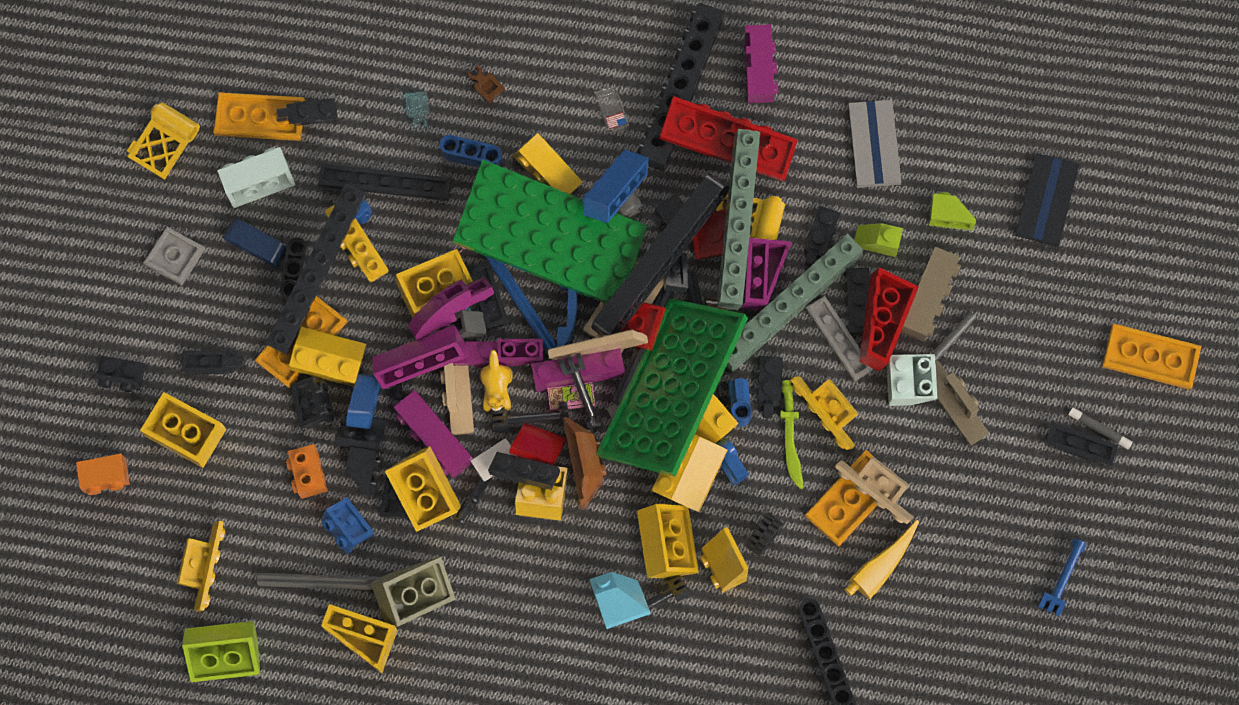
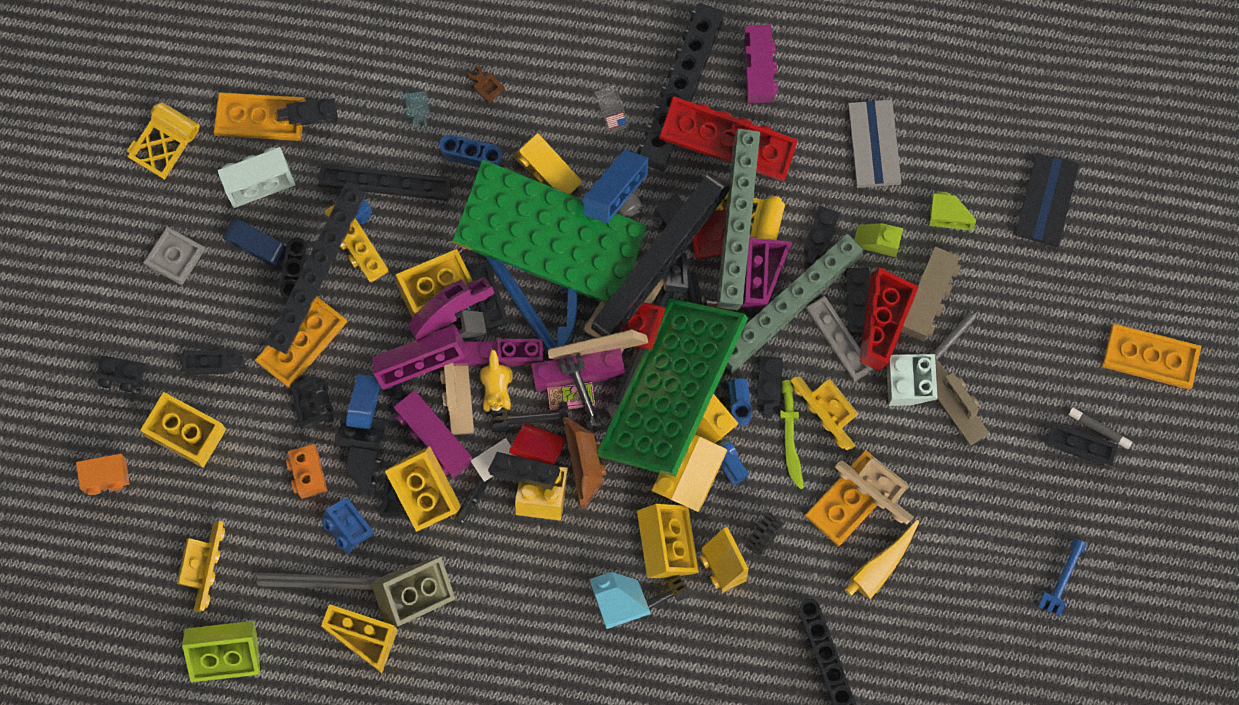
(327, 356): yellow slope -> none

